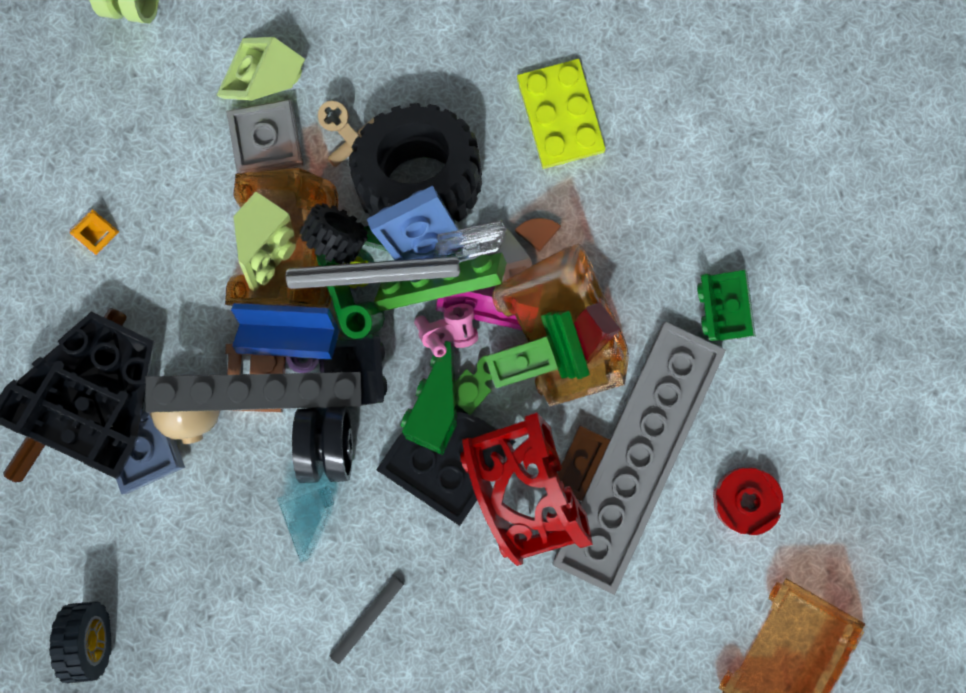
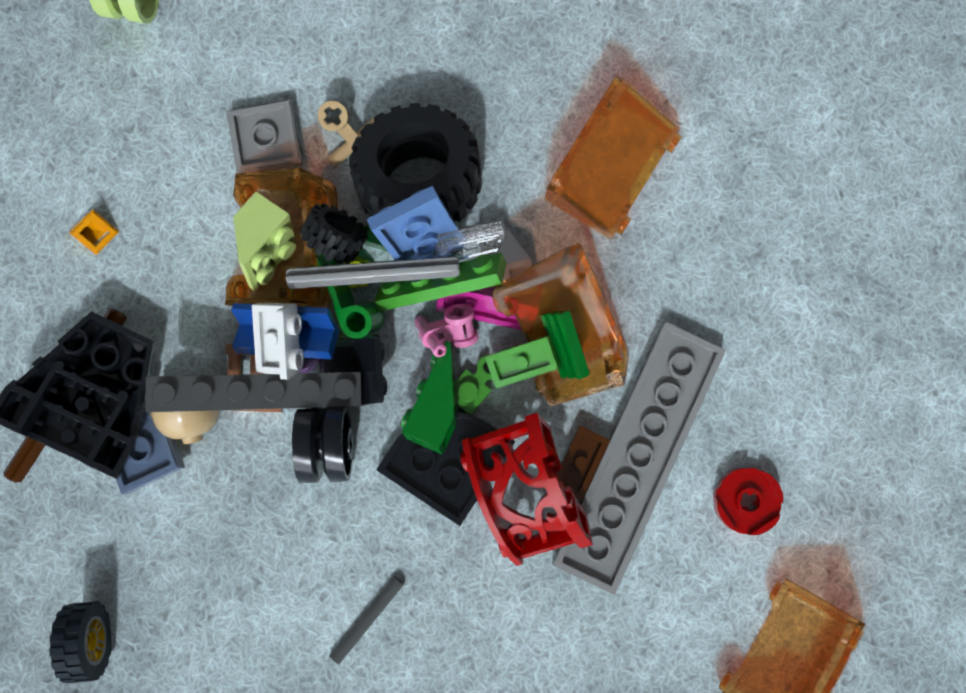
(261, 69): yellowish green slope -> none
(277, 339): none -> white bracket
(306, 516): clear light blue slope -> none
(537, 232): medium nougat tile -> none
(560, 113): neon yellow plate -> none
(595, 329): dark red slope -> none
(612, 159): none -> clear orange windscreen
(726, 306): green bracket -> none

